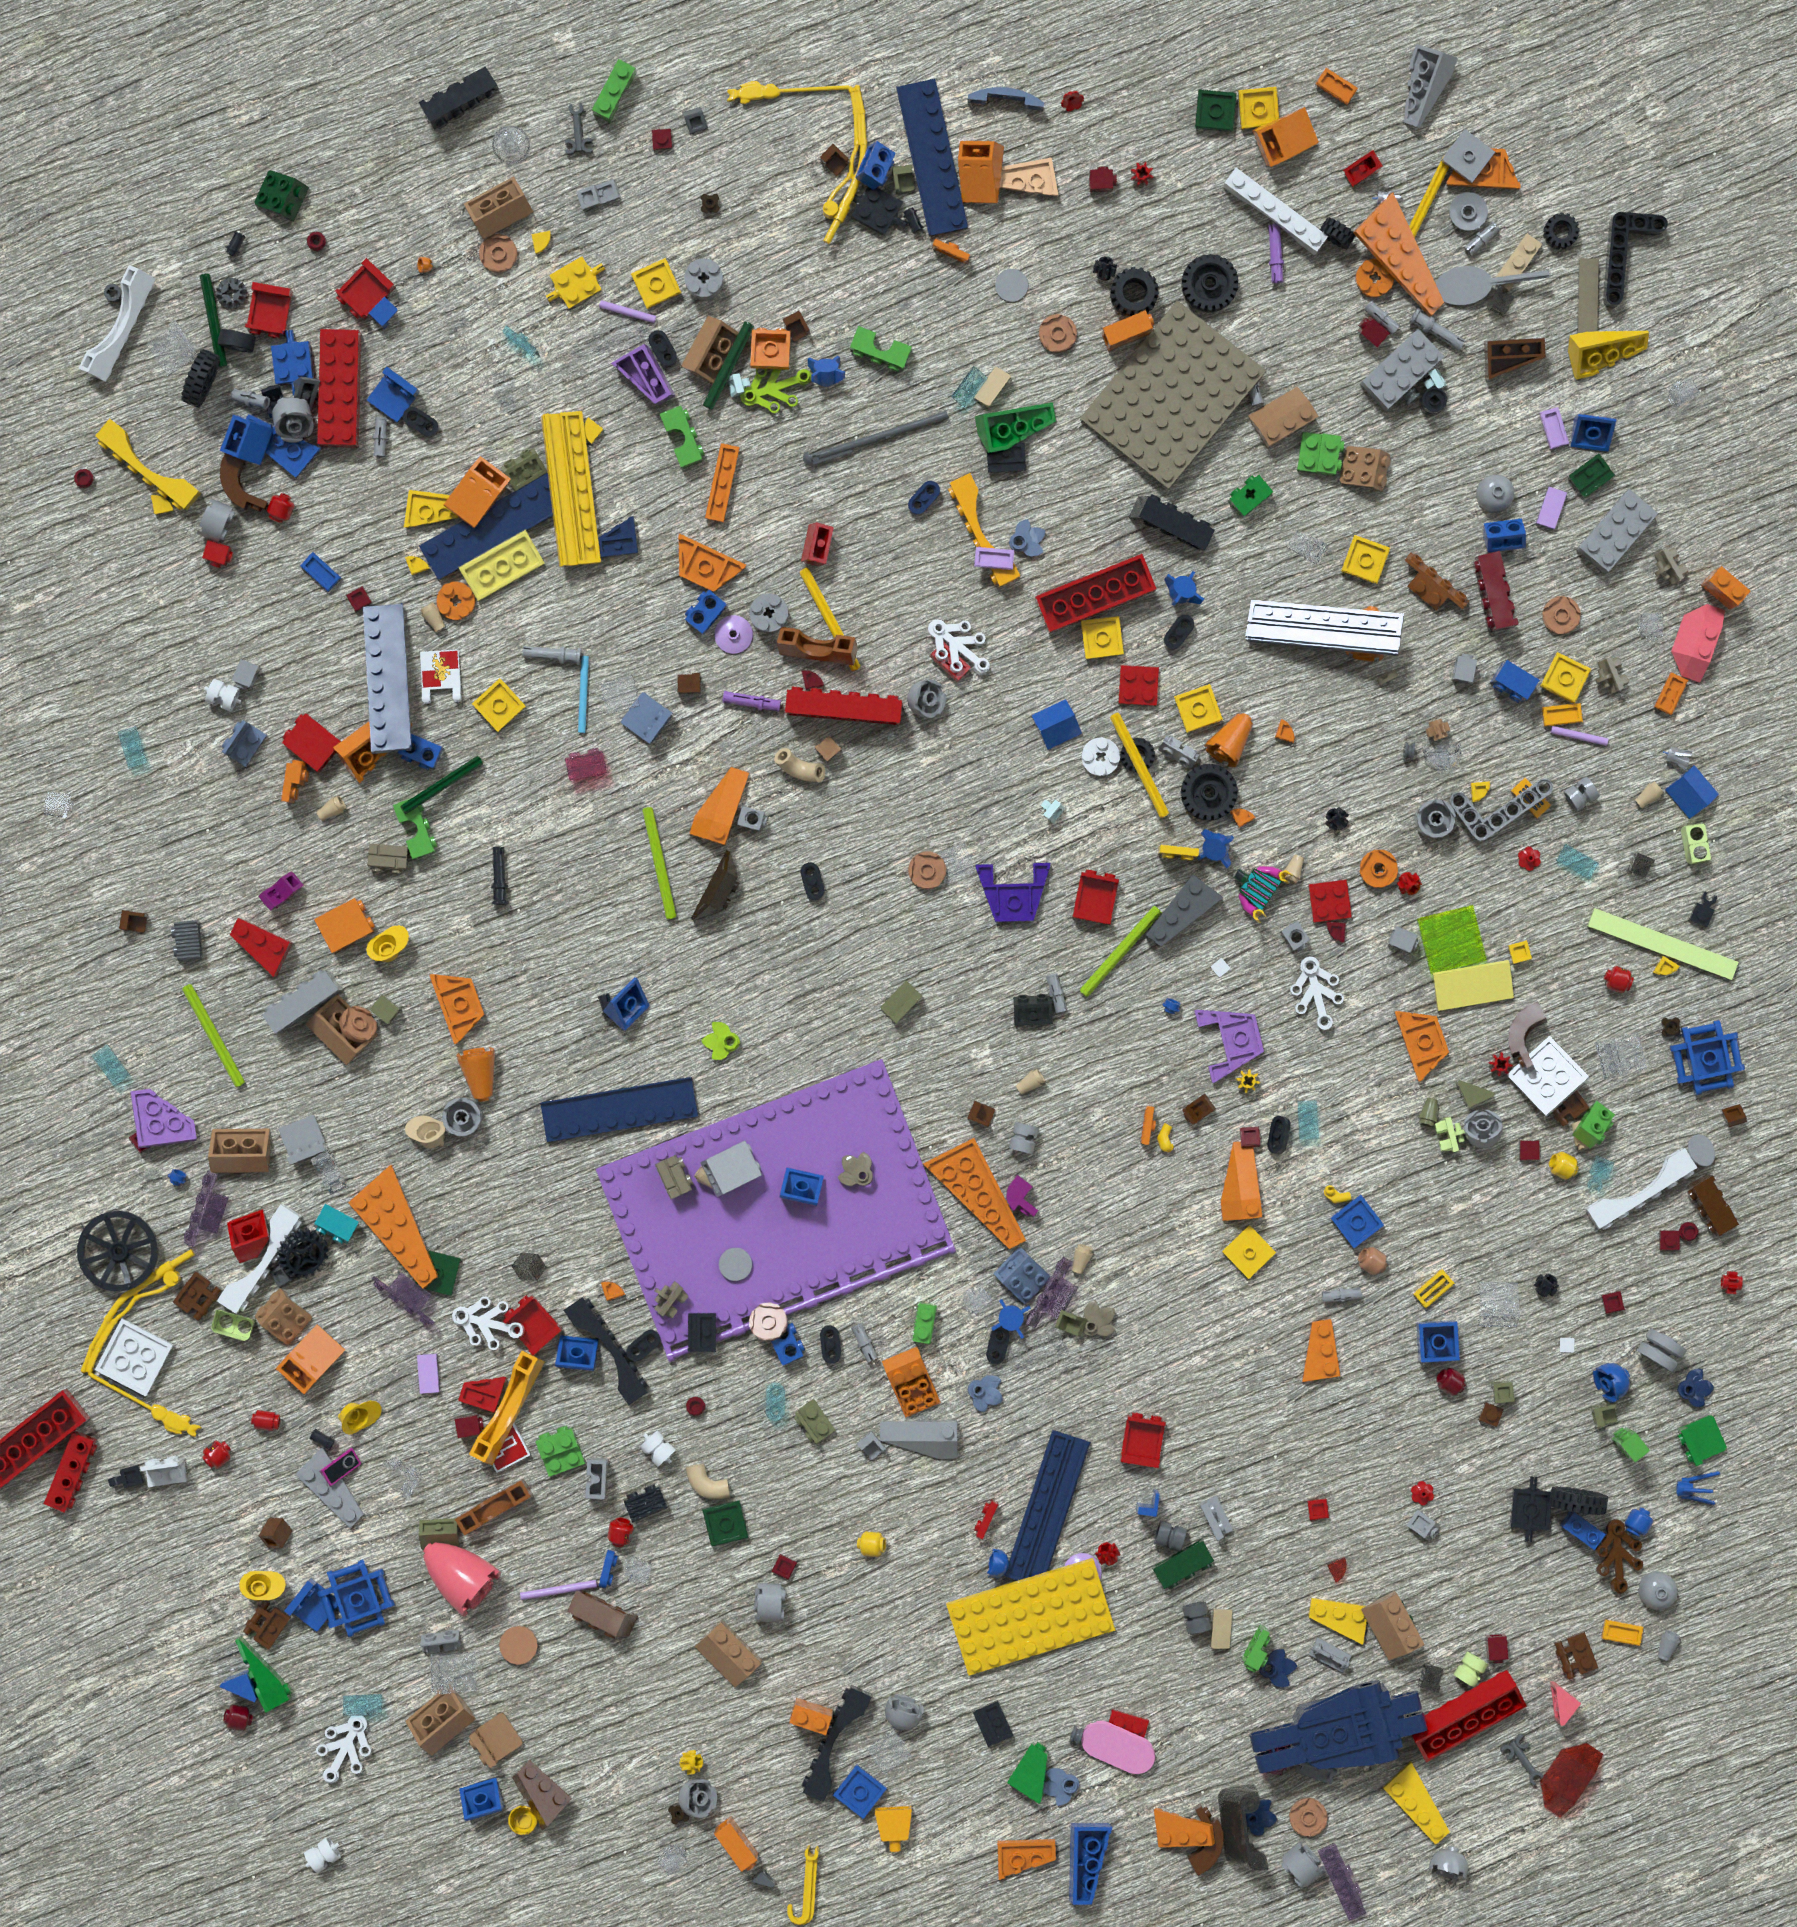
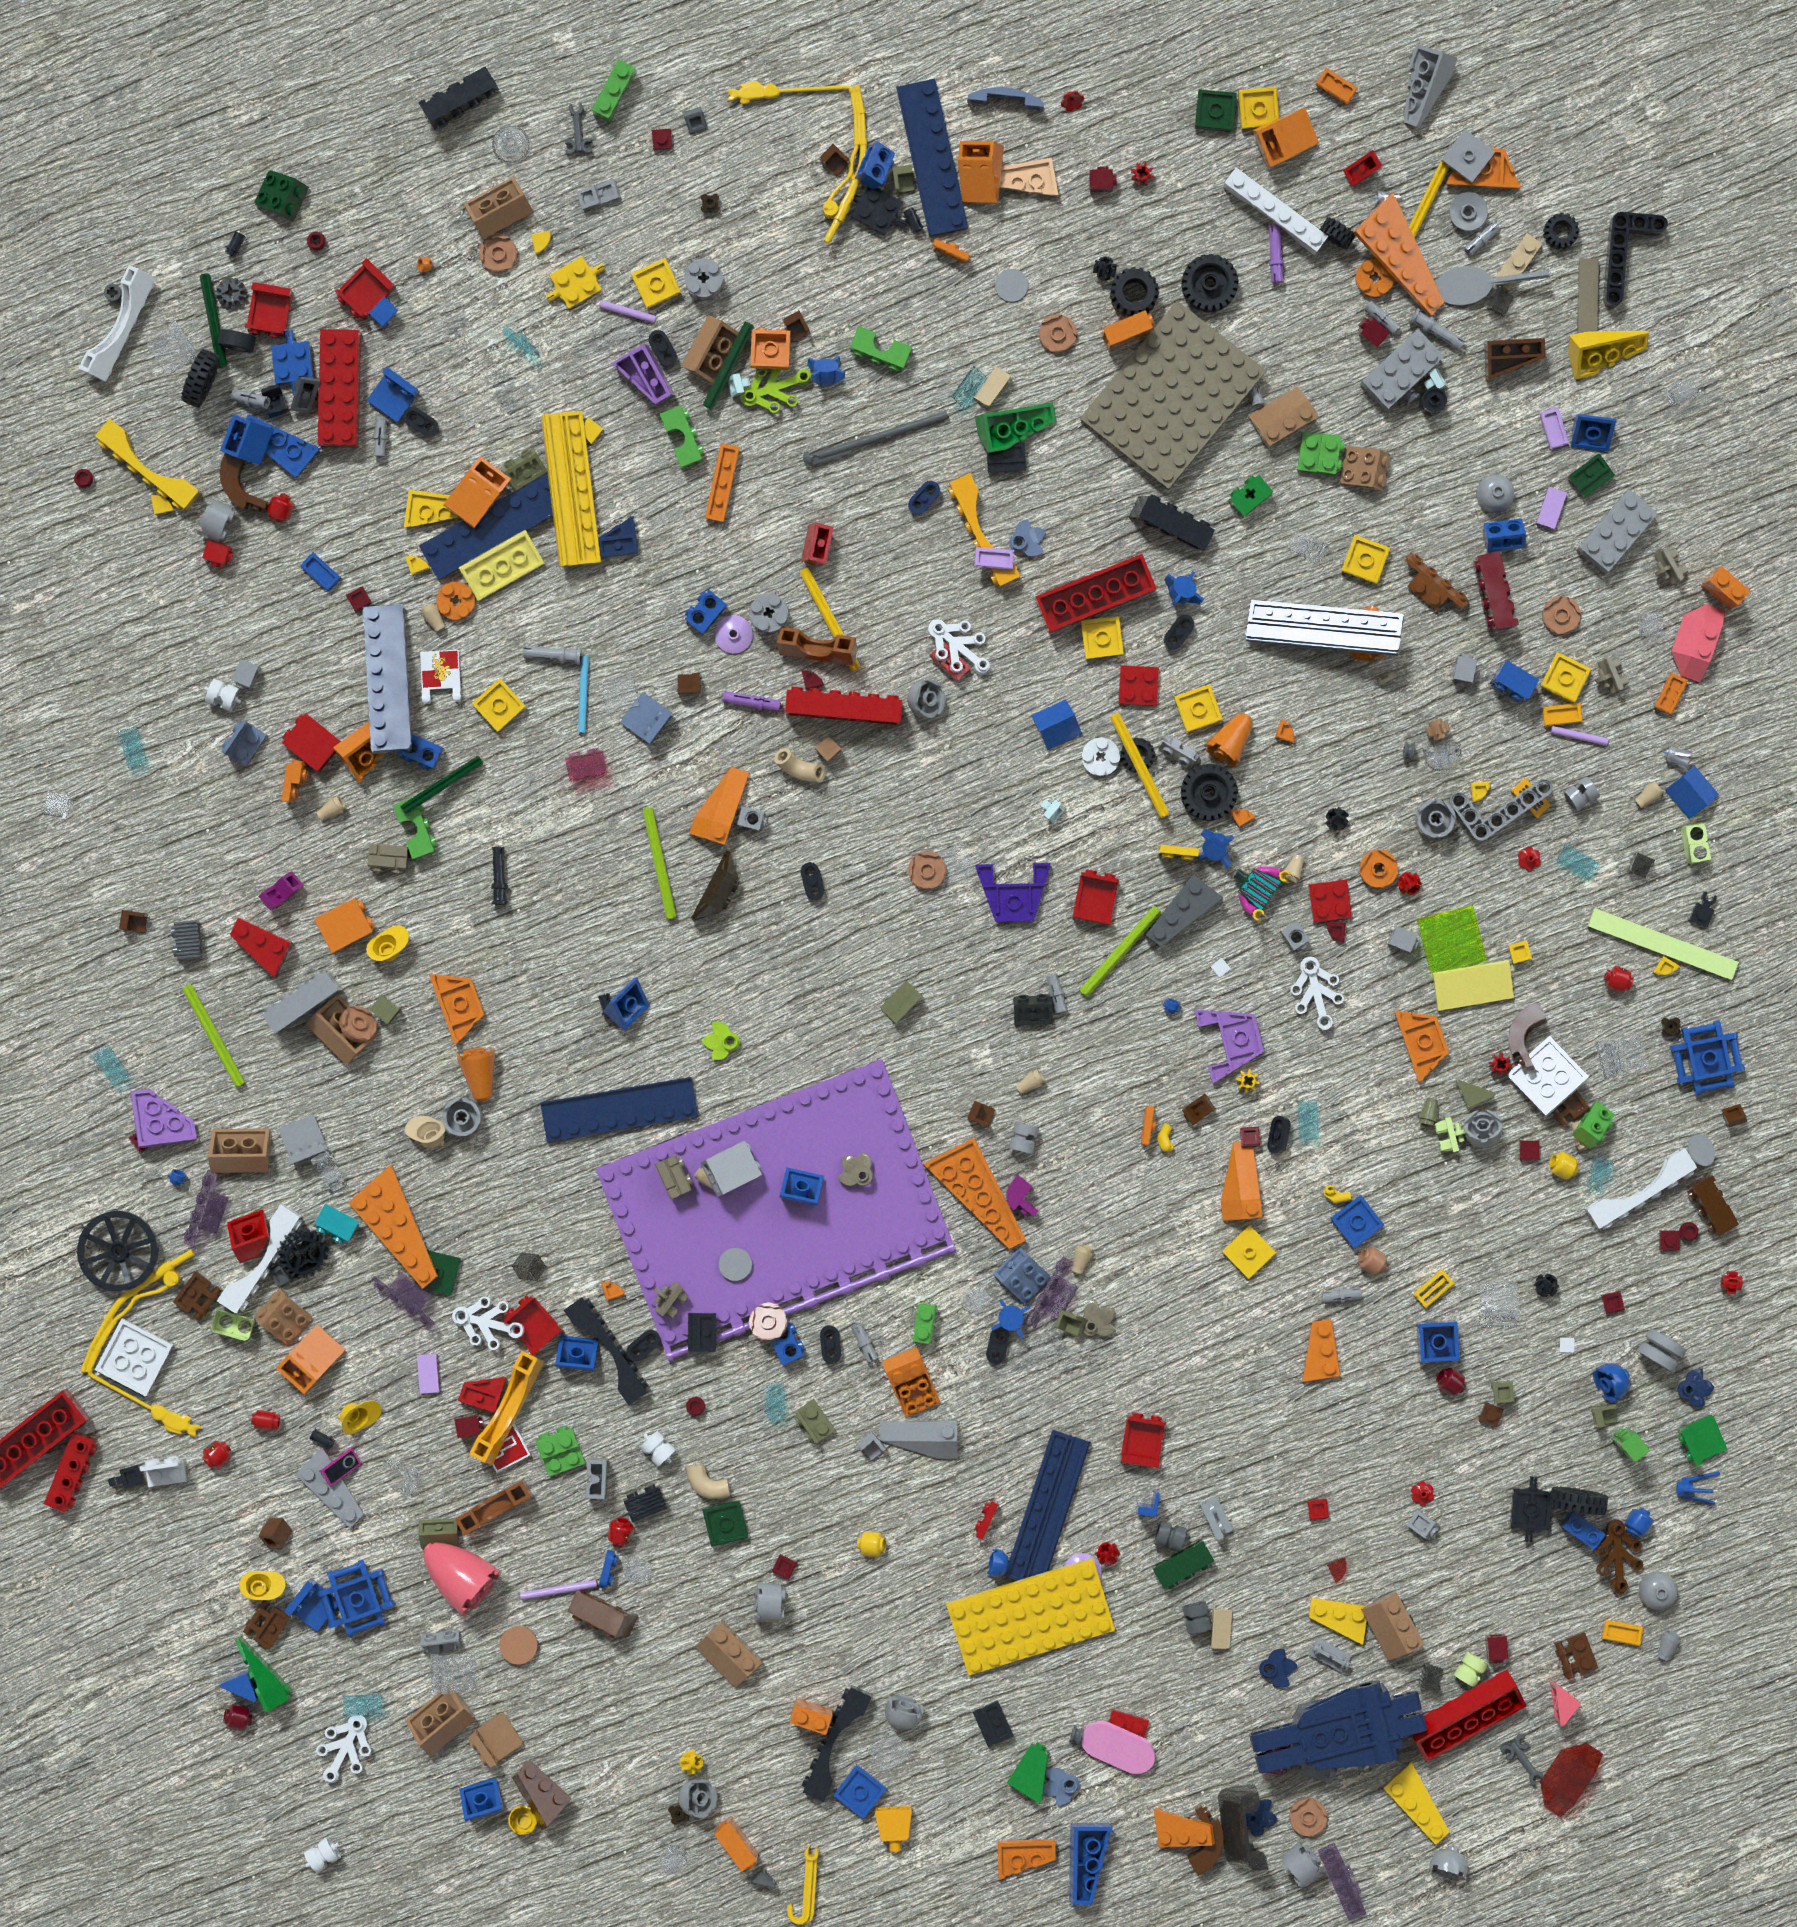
(292, 419): light grey brick -> none
(705, 565): orange wing -> none
(988, 1393): sand blue plate -> none
(1255, 1654): bright green plate -> none

